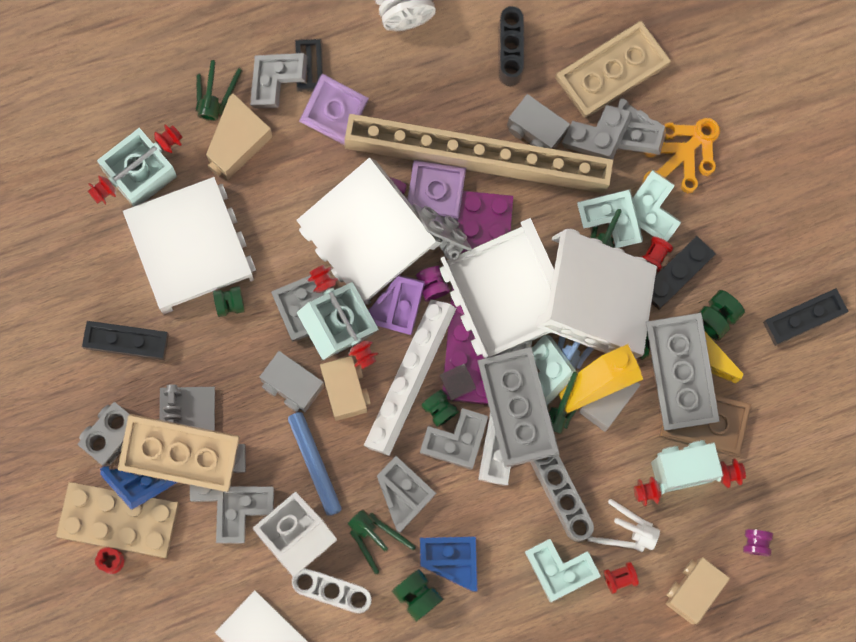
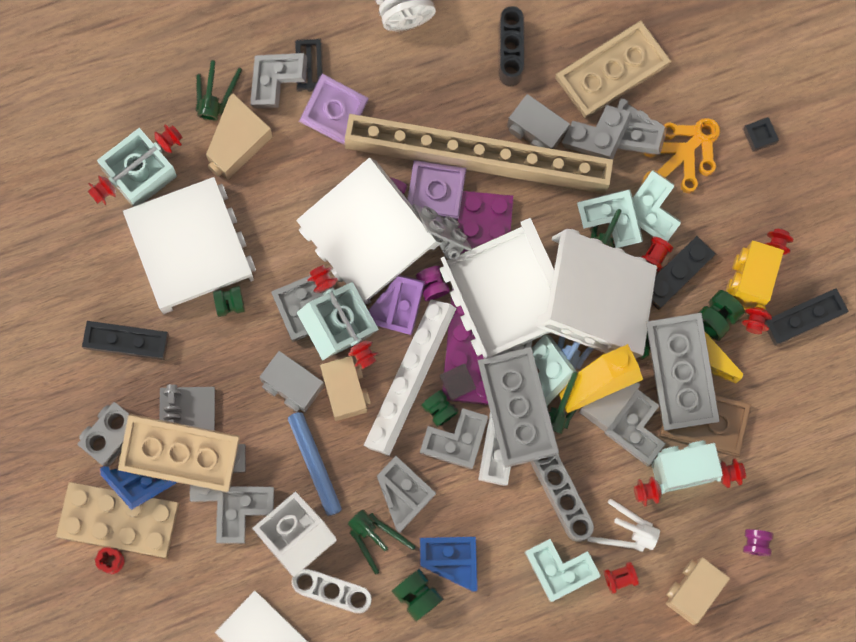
(630, 432): none -> light grey plate
(756, 276): none -> yellow brick
(760, 134): none -> black plate

